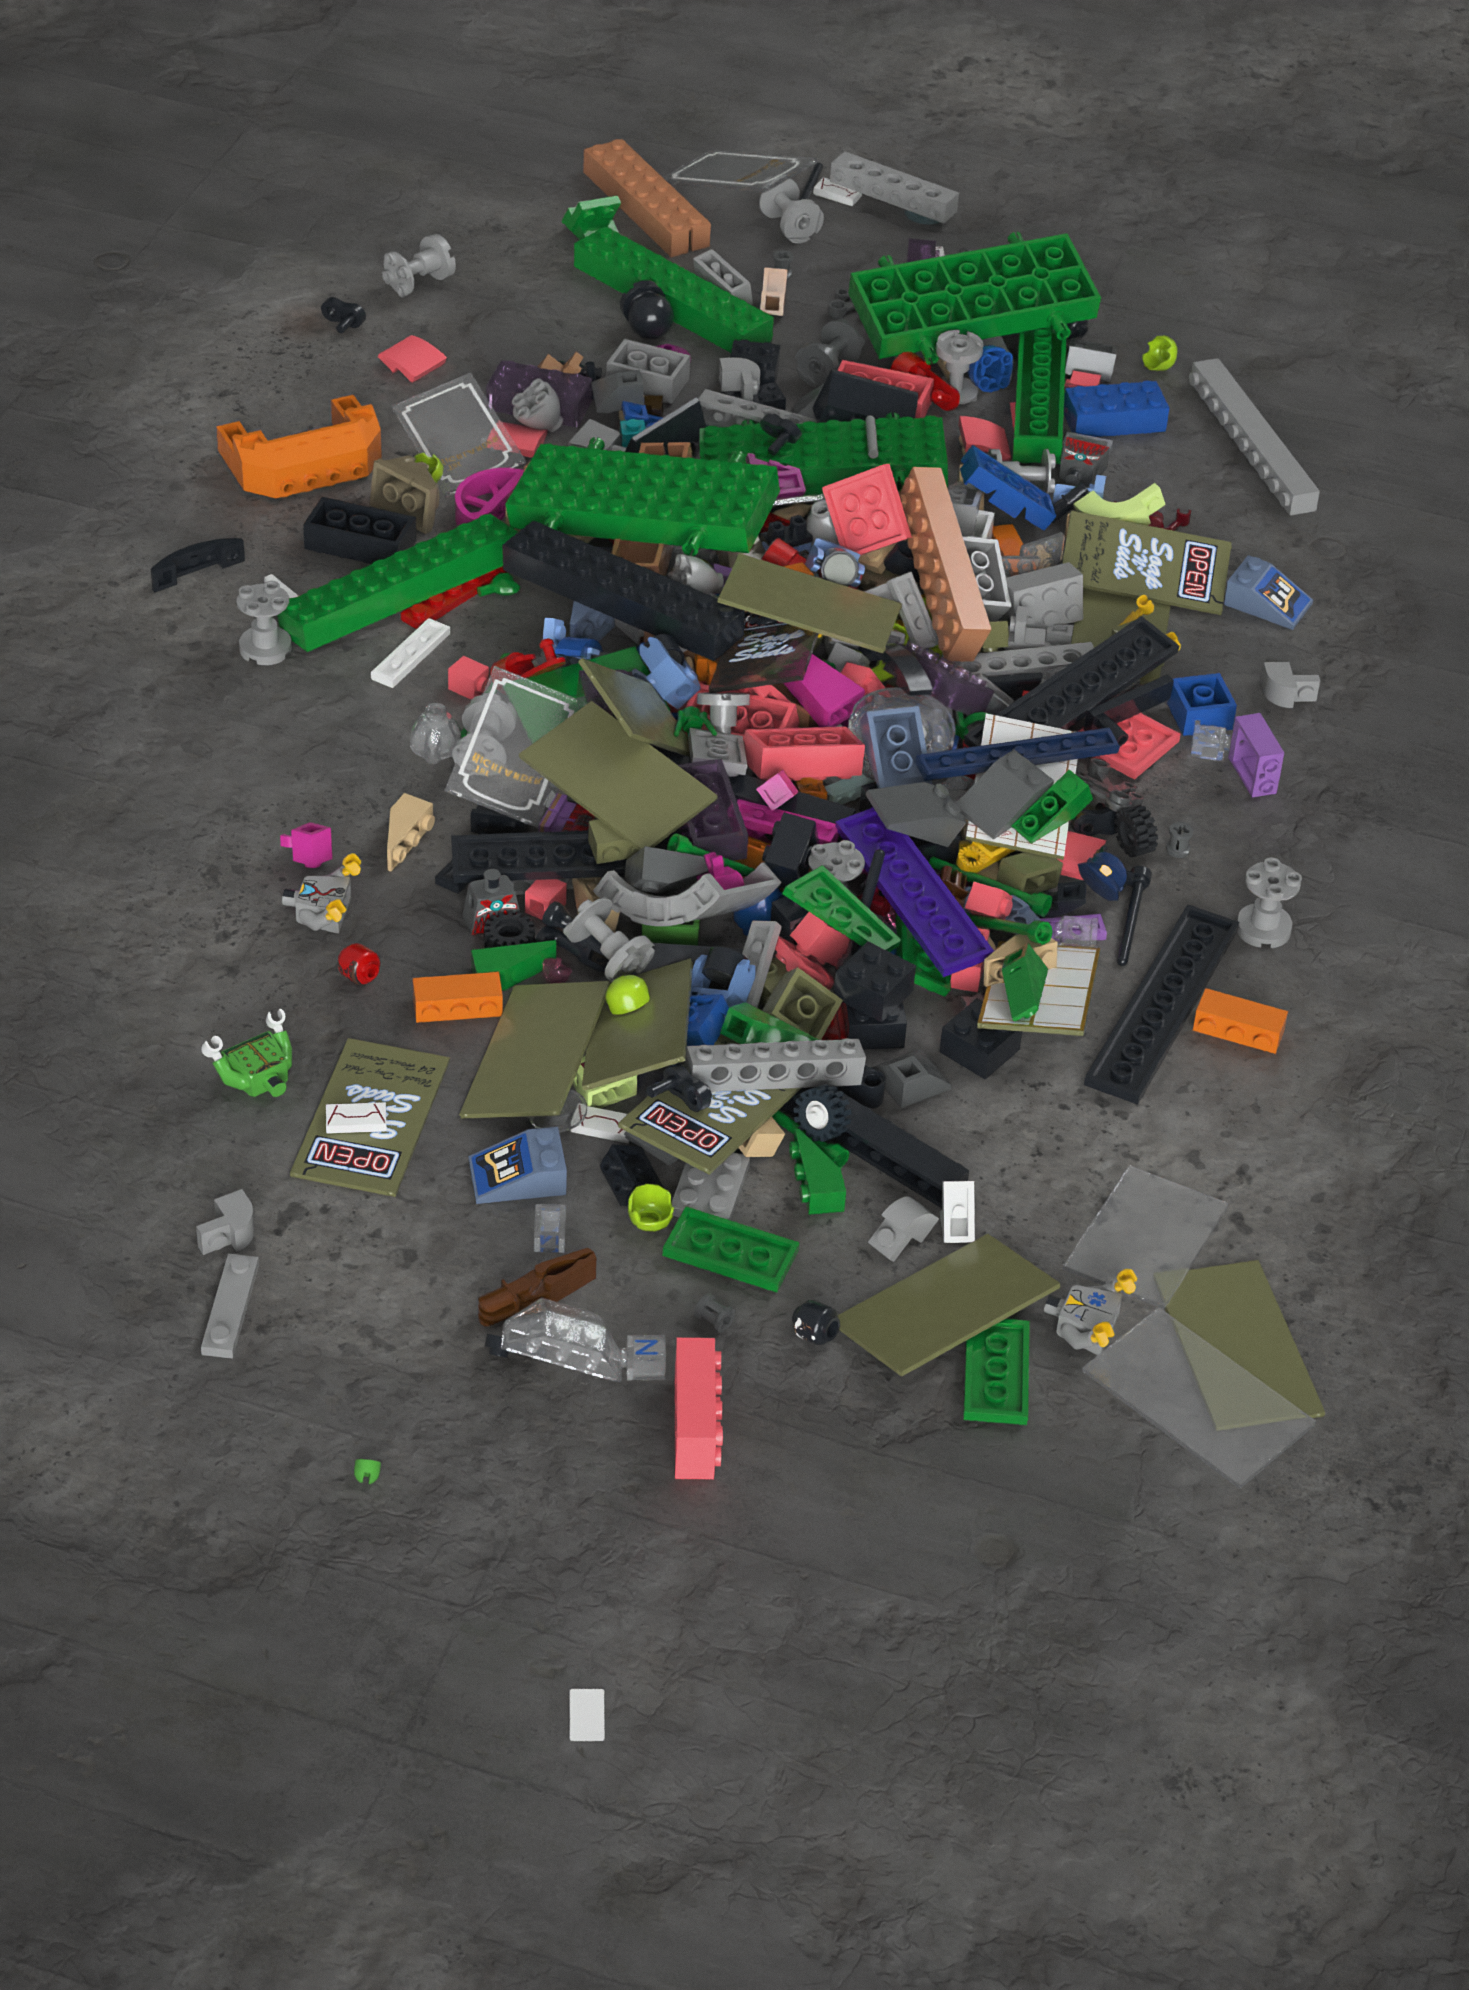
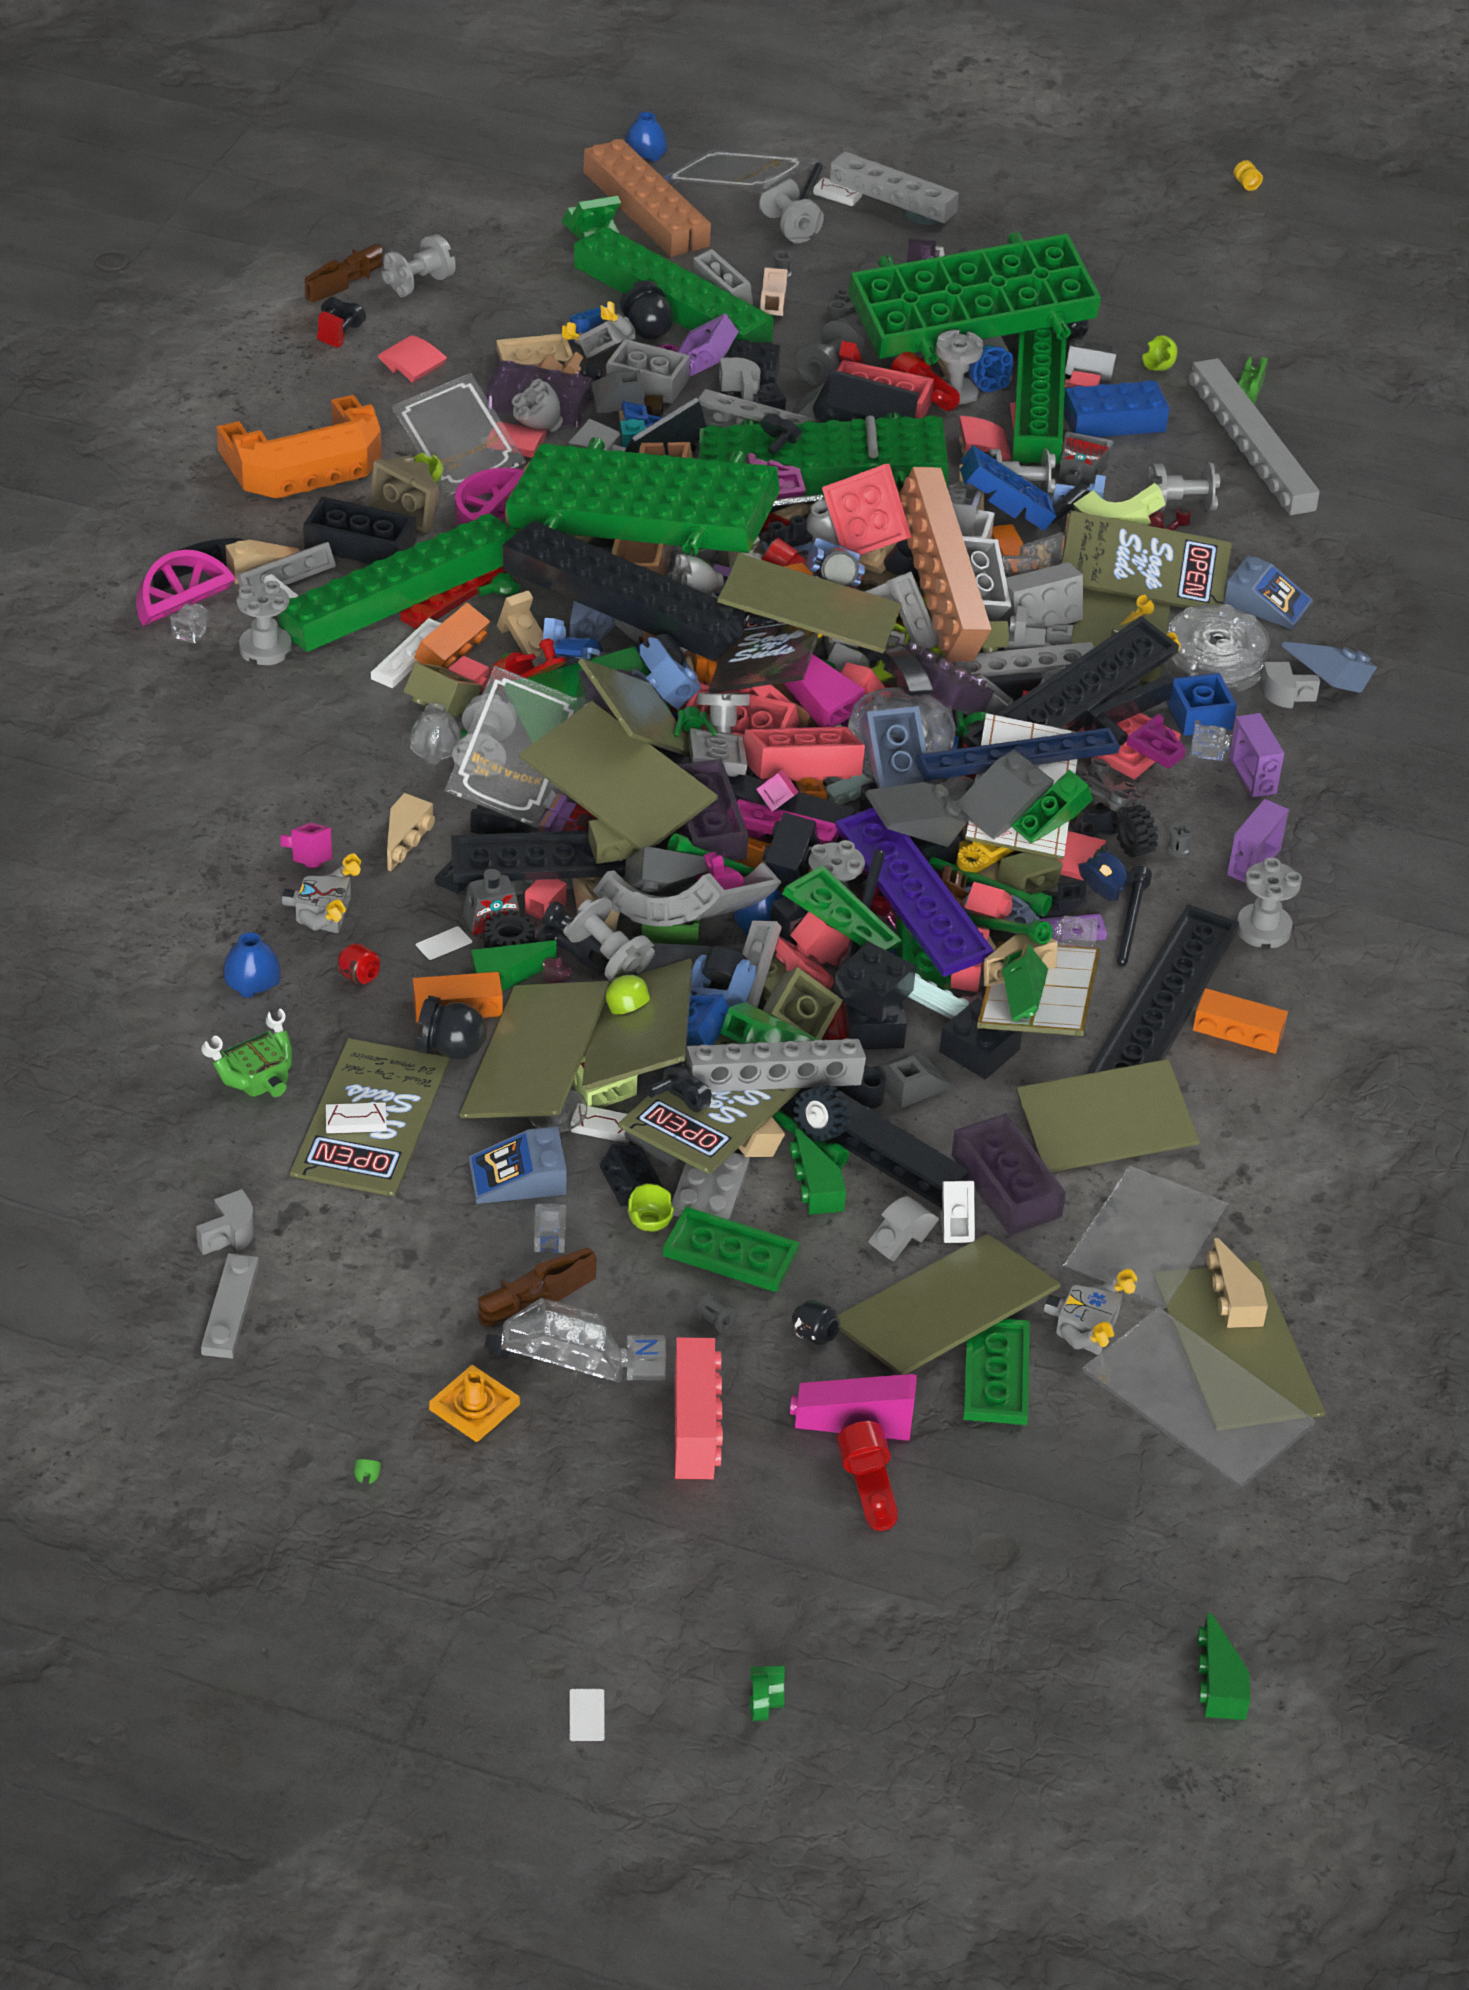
(170, 603): none -> dark pink window
(193, 616): none -> clear brick
(251, 554): none -> tan slope
(251, 966): none -> blue piece
(292, 567): none -> light grey plate
(330, 329): none -> red tile
(335, 276): none -> reddish brown arm
(439, 685): none -> olive brick
(443, 943): none -> white sticker
(452, 1029): none -> black tile
(453, 638): none -> orange brick
(474, 1403): none -> light orange plate
(521, 623): none -> tan bracket
(533, 349): none -> tan plate
(587, 320): none -> blue piece
(603, 337): none -> light grey torso
(647, 137): none -> blue piece
(708, 347): none -> medium lavender window
(767, 1690): none -> green piece
(840, 1403): none -> dark pink slope
(850, 352): none -> red piece
(865, 1454): none -> red piece
(937, 999): none -> light aqua piece
(1008, 1173): none -> clear purple brick
(1107, 1115): none -> olive piece
(1157, 742): none -> magenta wing
(1174, 487): none -> light grey piece
(1219, 642): none -> clear piece
(1225, 1675): none -> green slope
(1239, 1290): none -> tan slope
(1248, 175): none -> yellow wheel
(1253, 378): none -> bright green hinge
(1258, 838): none -> medium lavender window
(1336, 666): none -> sand blue slope

